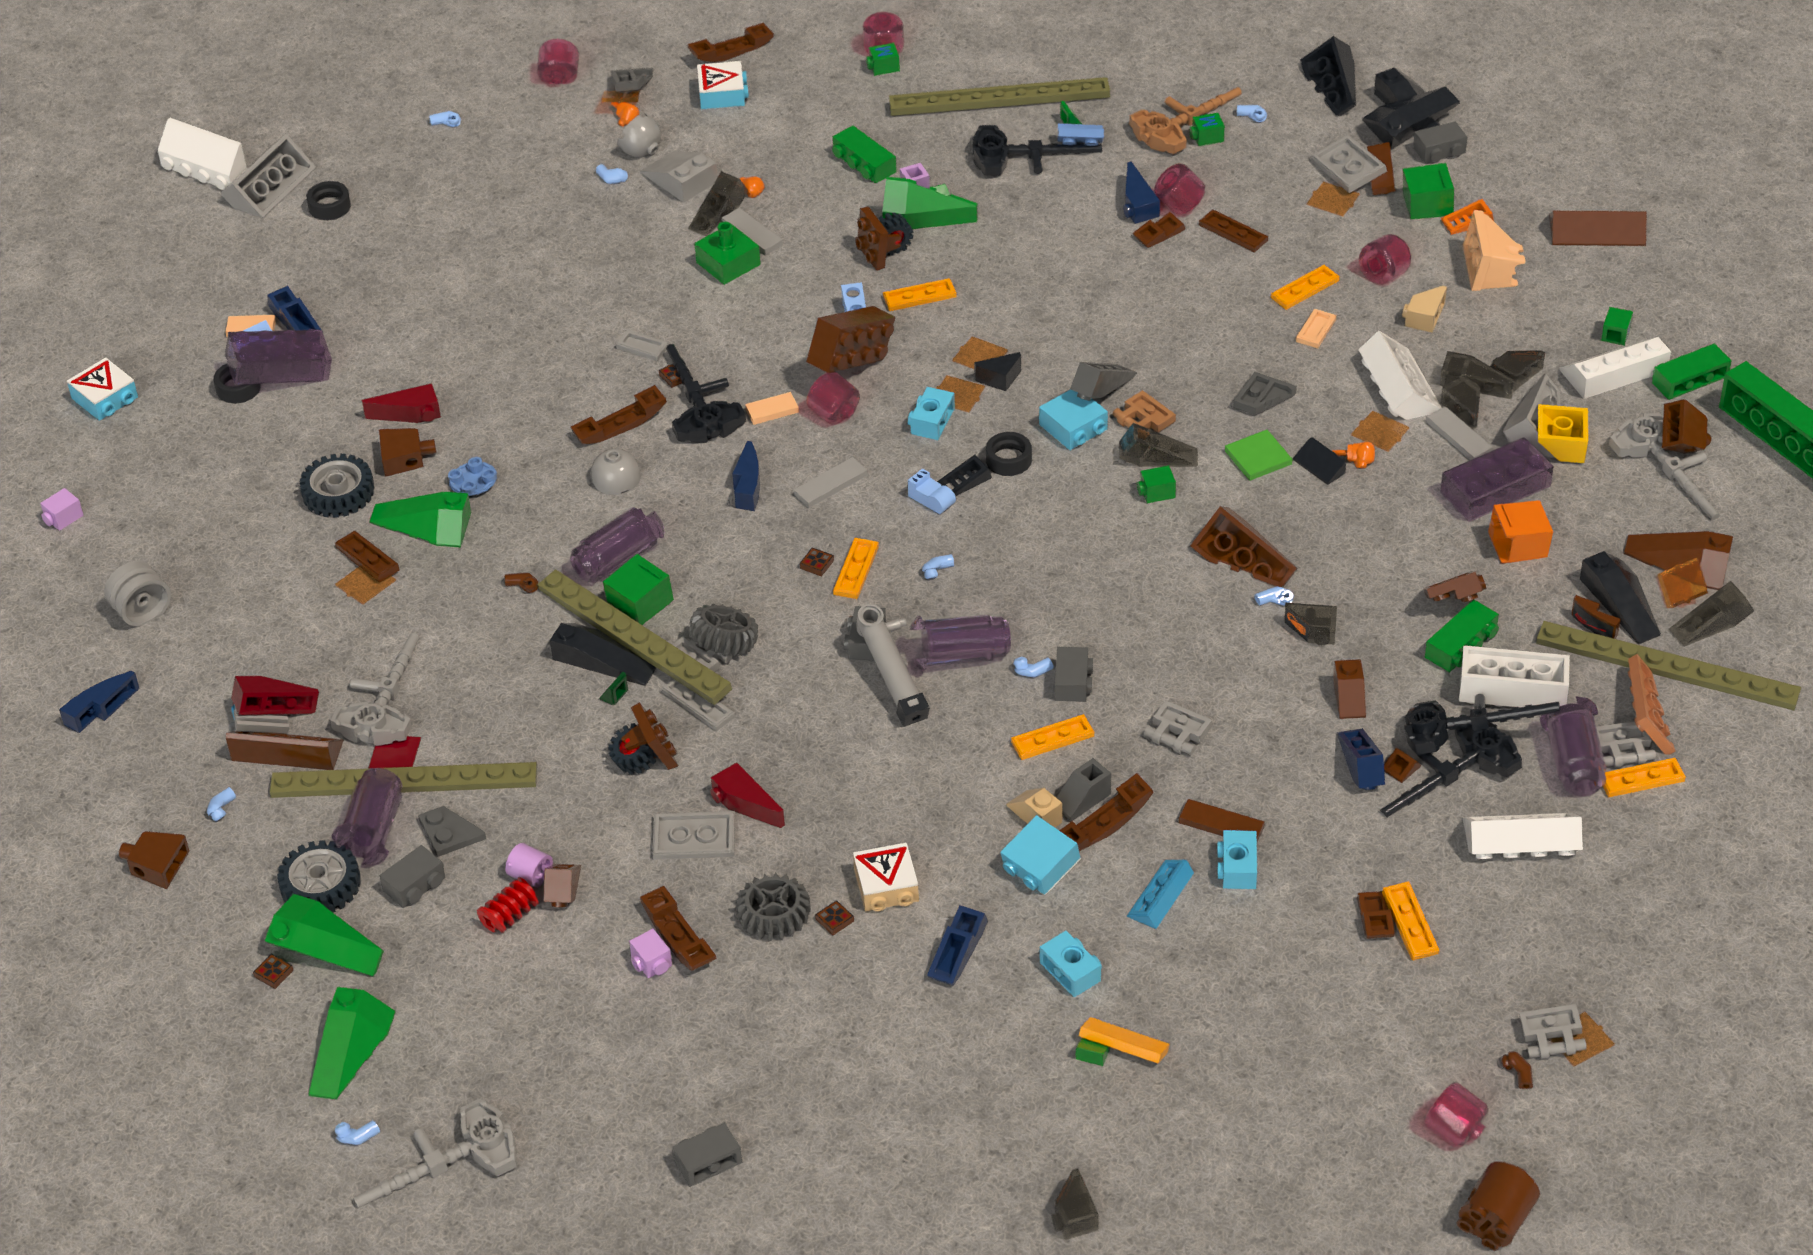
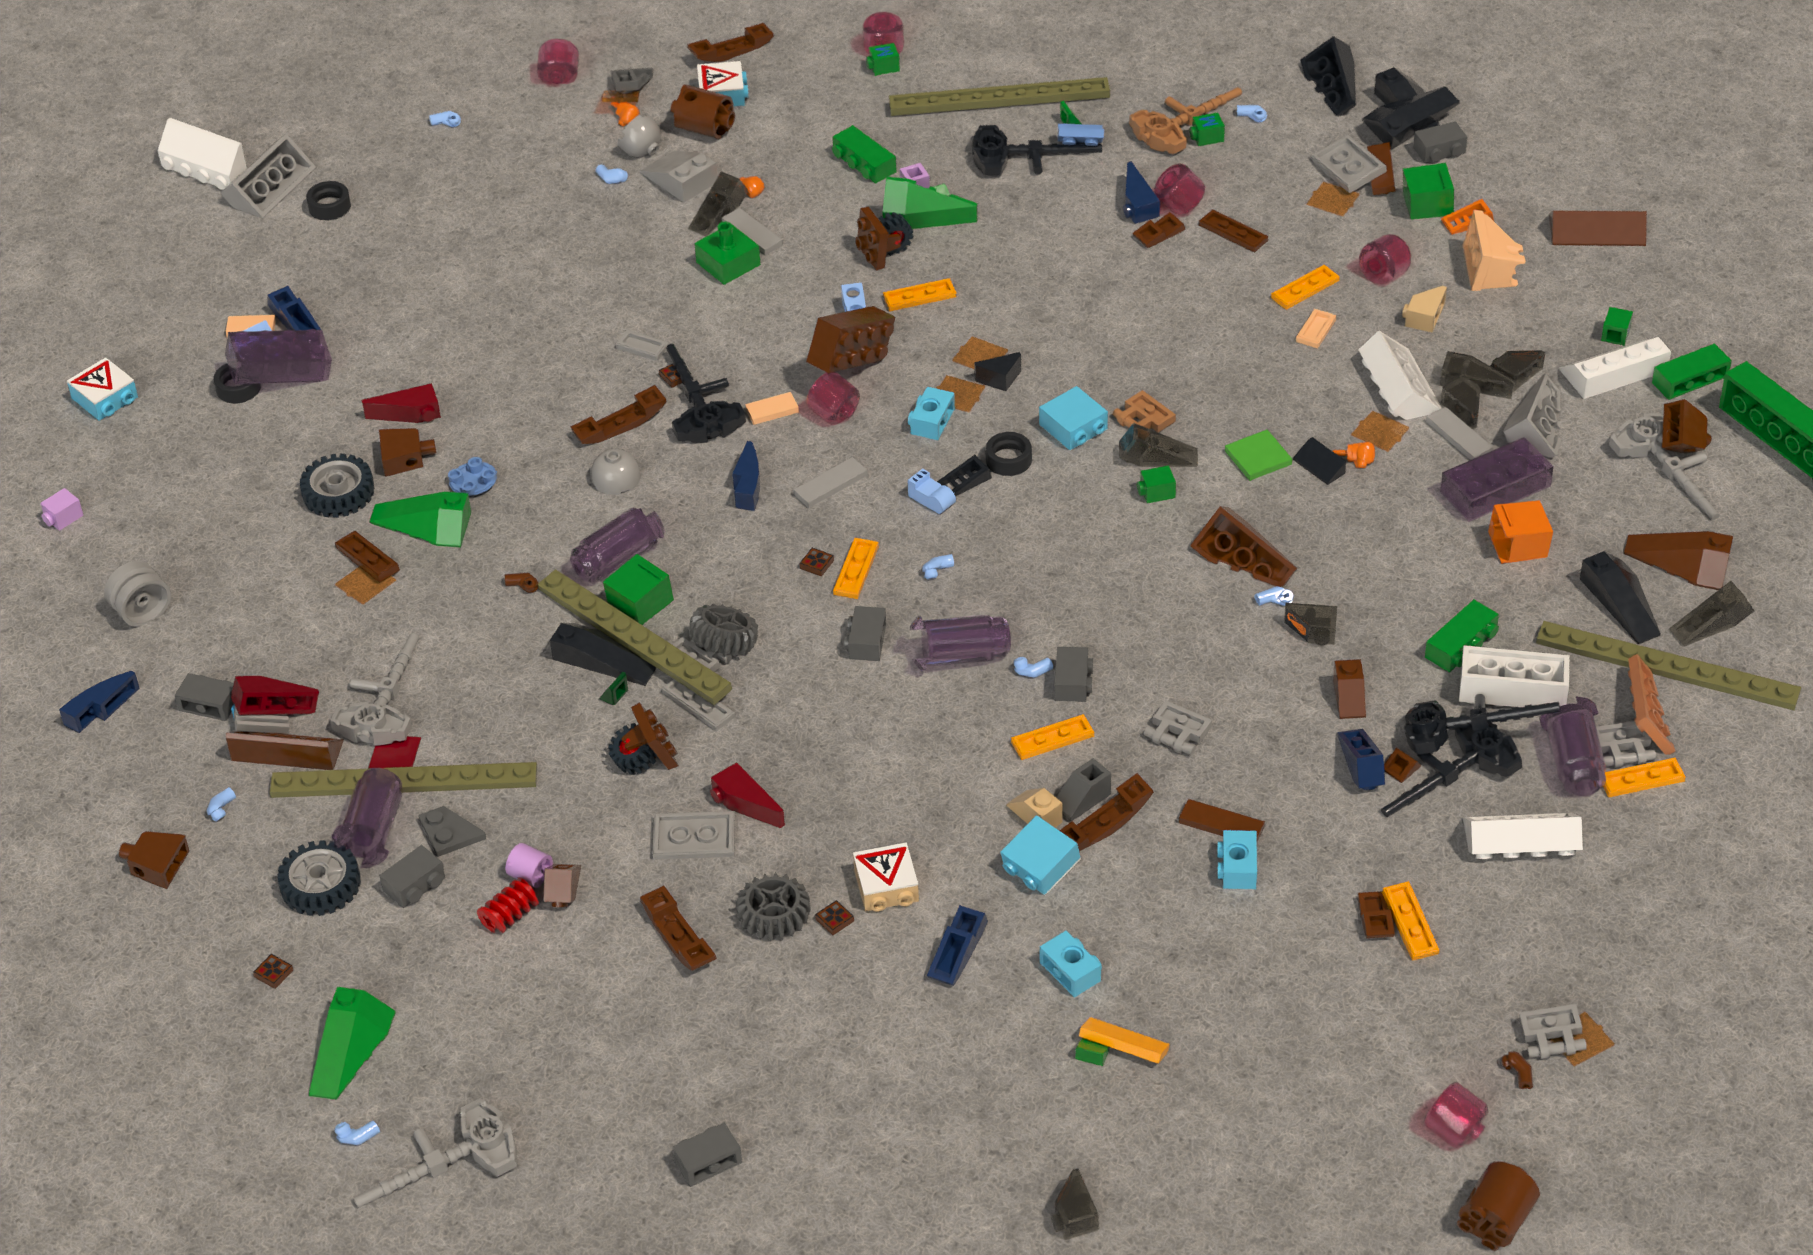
(205, 697): none -> dark grey brick
(317, 932): green wedge -> none
(650, 954): lavender brick -> none
(703, 112): none -> reddish brown cylinder
(910, 703): light grey piece -> none
(1099, 379): dark grey slope -> none
(1165, 893): dark azure slope -> none
(1262, 393): dark grey wing -> none
(1462, 587): reddish brown plate -> none
(1563, 432): yellow slope -> none
(1588, 614): slope -> none
(1682, 583): clear orange piece -> none

